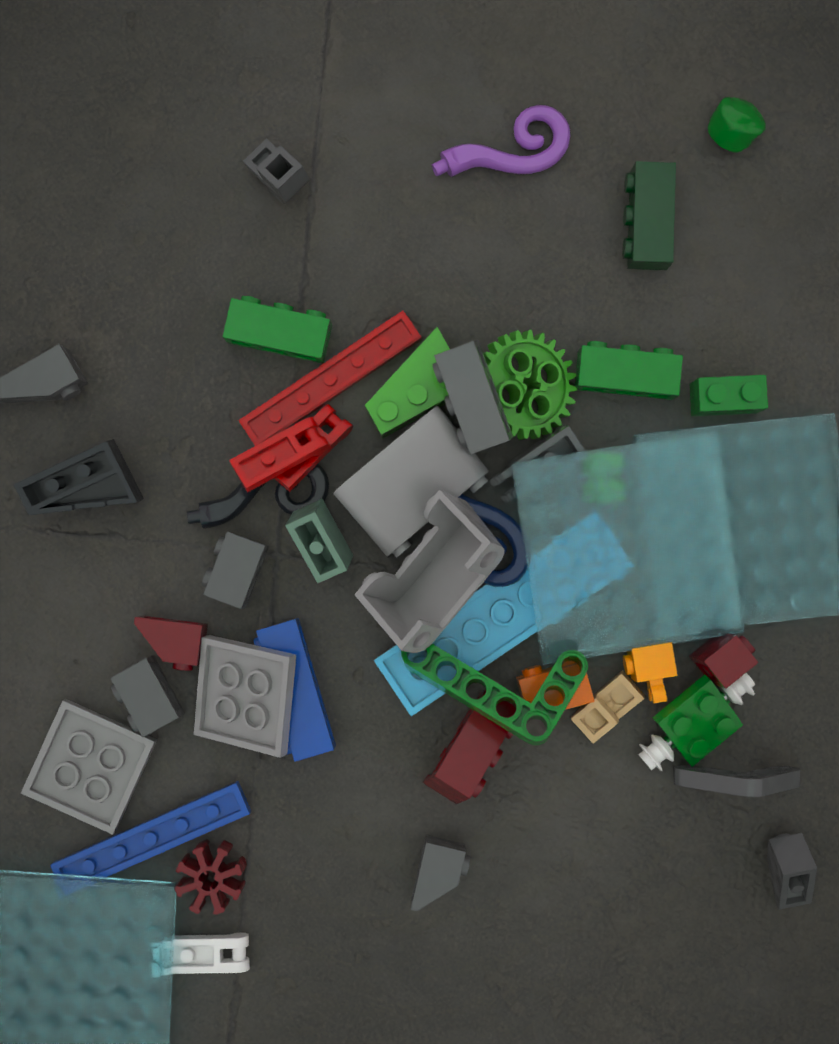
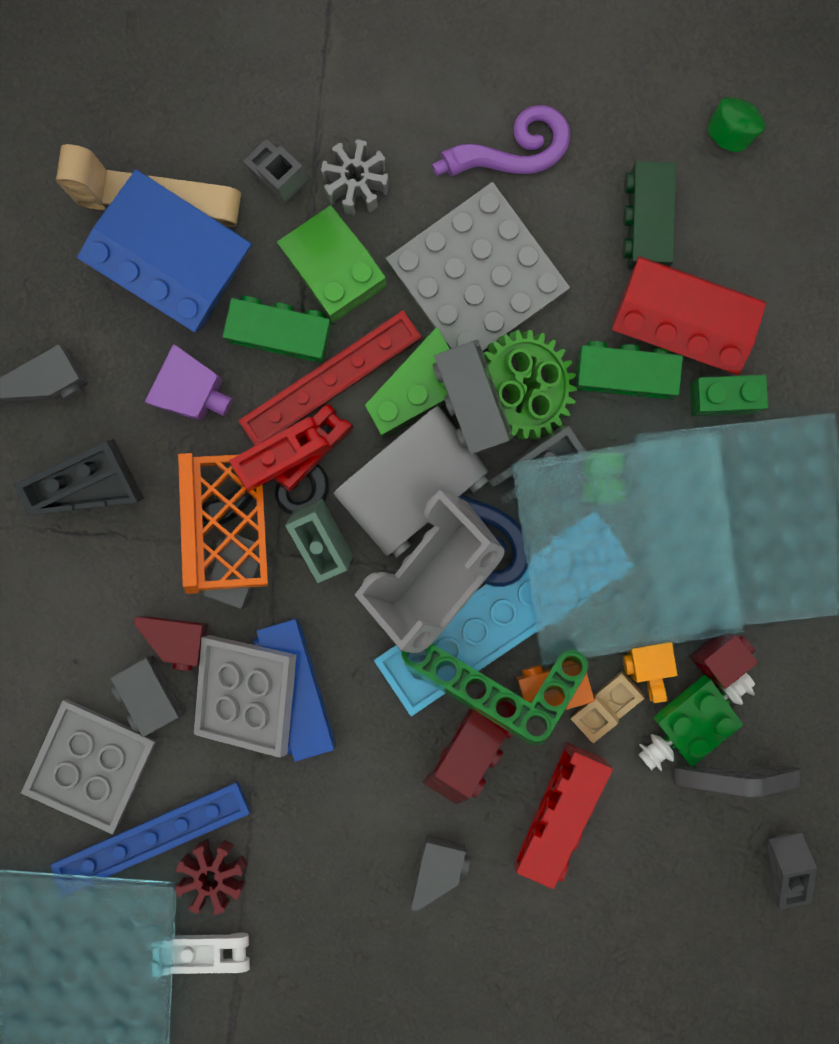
(95, 187): none -> tan beam
(165, 251): none -> blue slope
(187, 388): none -> medium lavender torso
(193, 531): none -> orange fence
(333, 263): none -> bright green slope
(366, 170): none -> light grey gear
(478, 271): none -> light grey plate
(562, 815): none -> red wedge
(689, 315): none -> red slope

